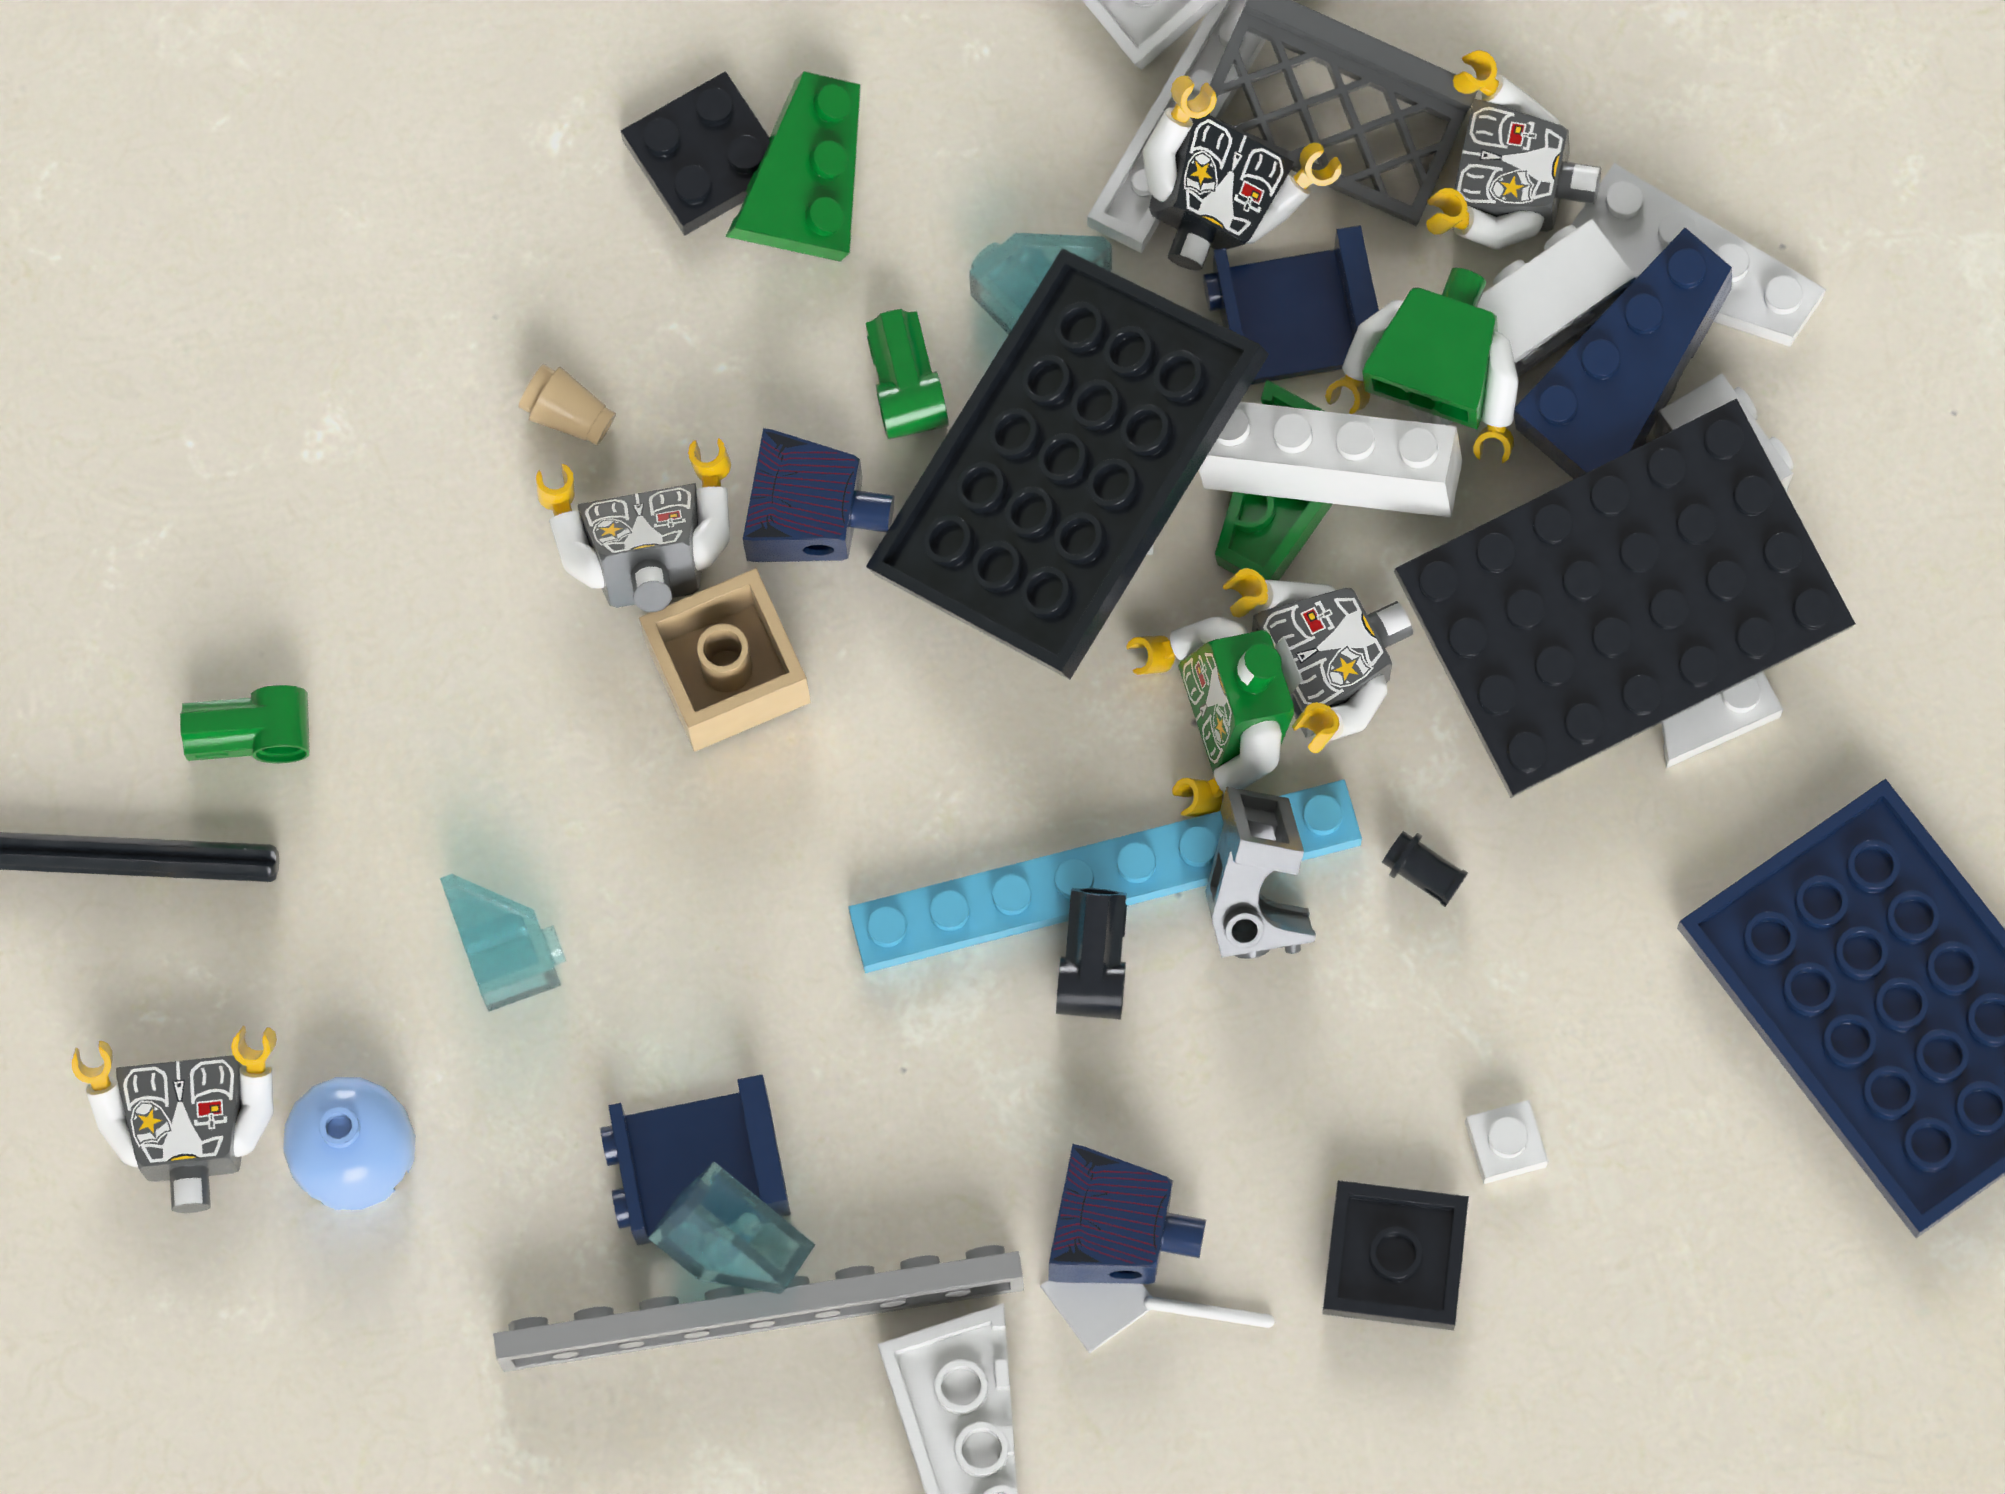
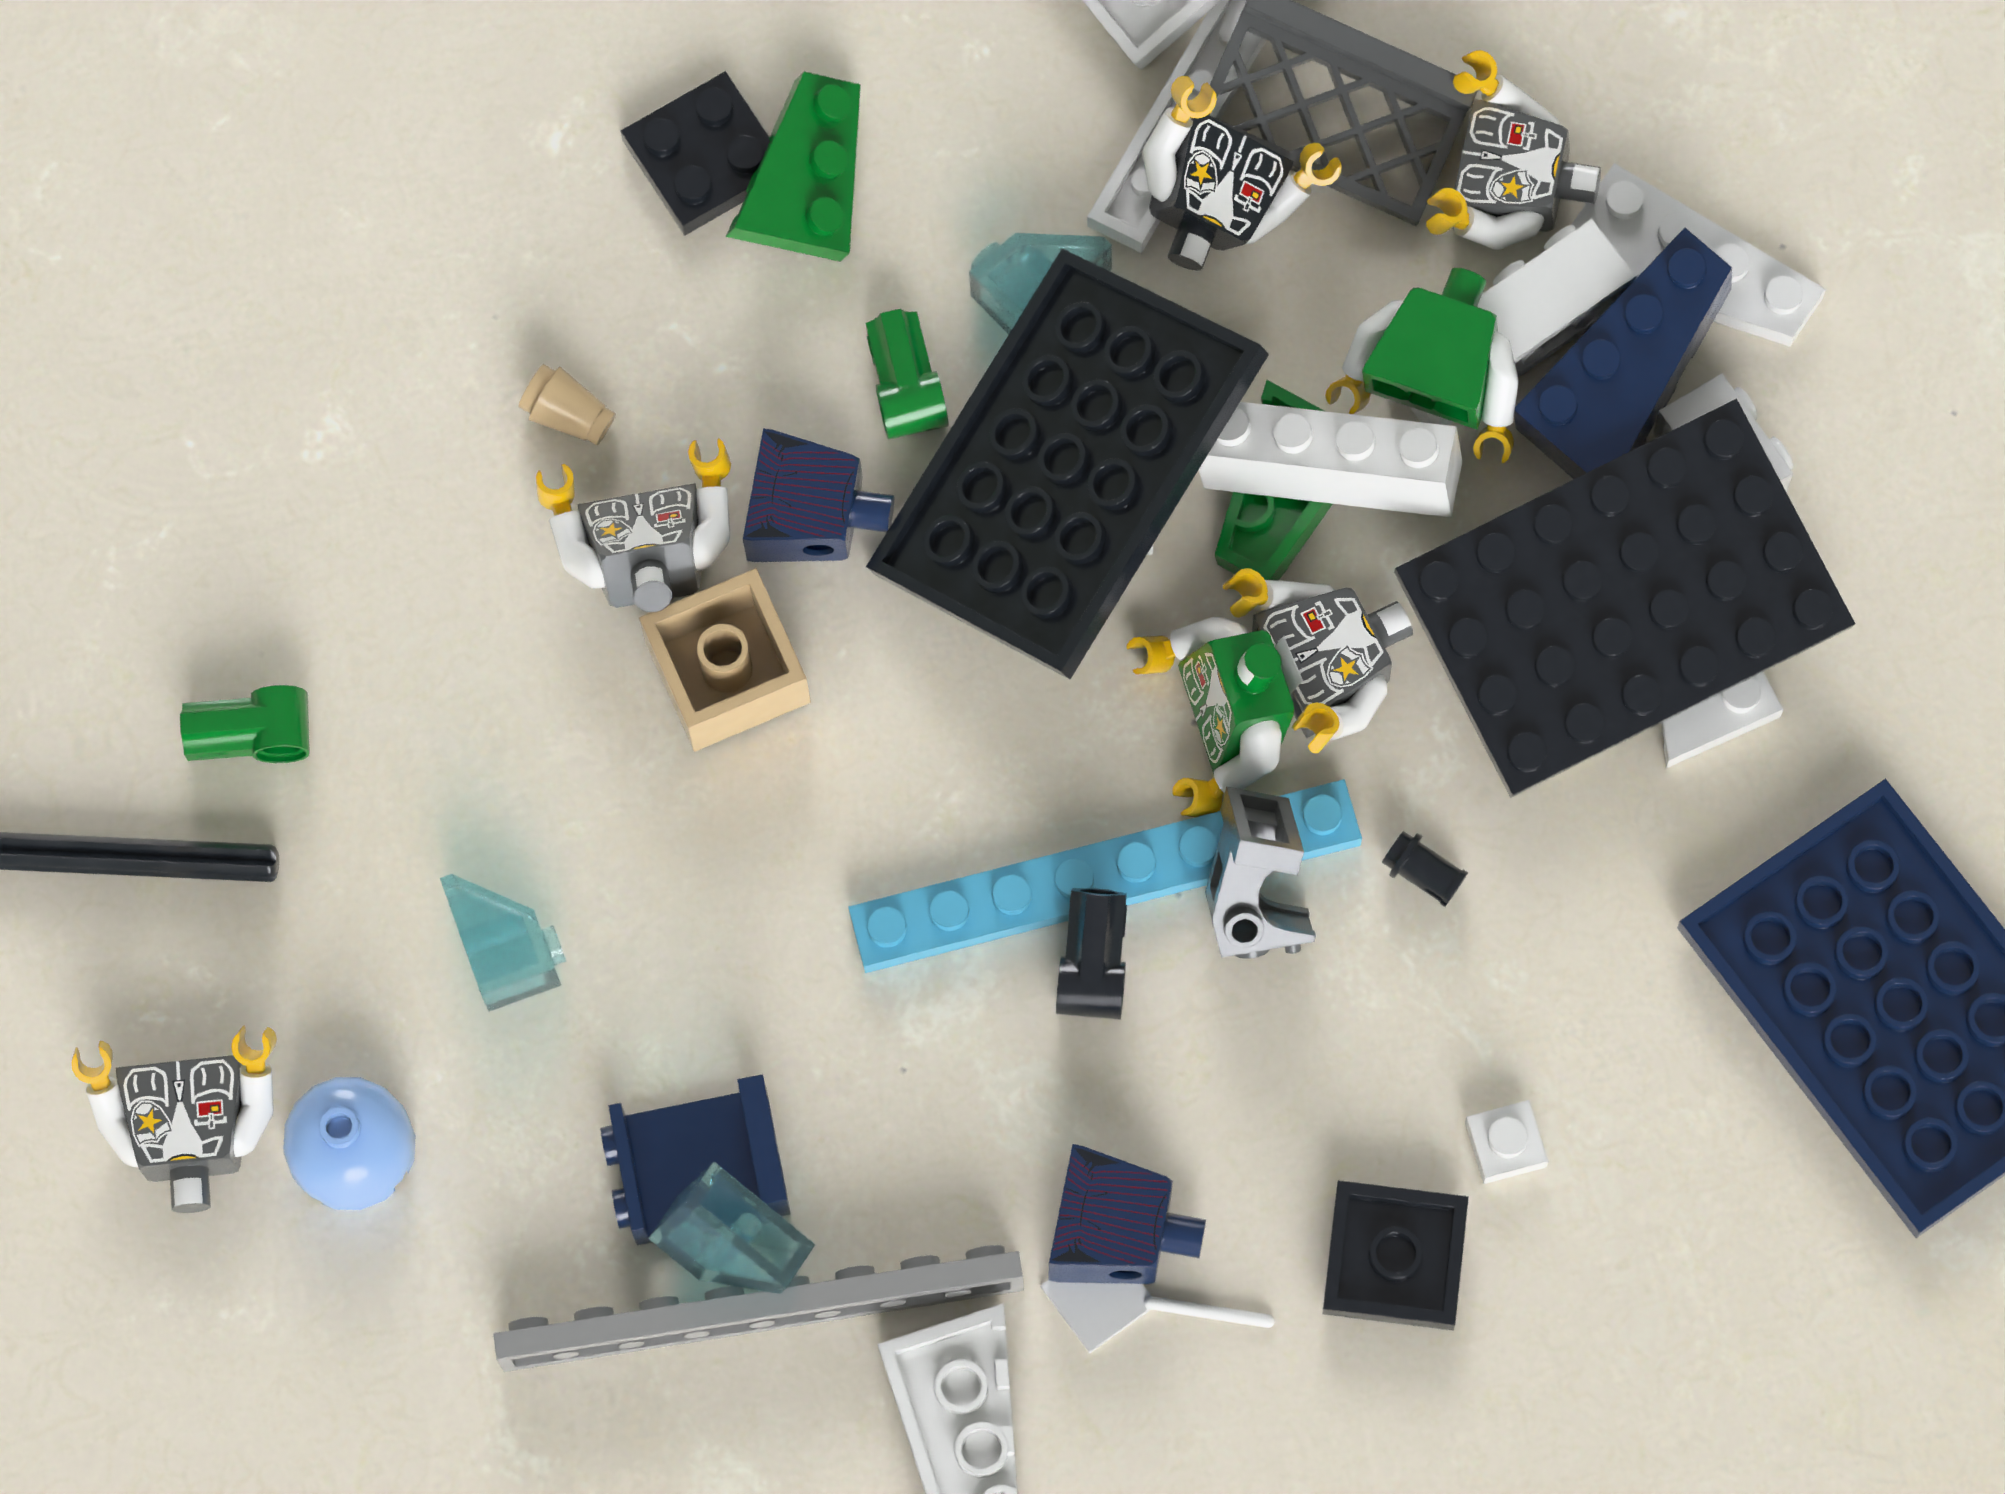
(1297, 305): dark blue panel -> none

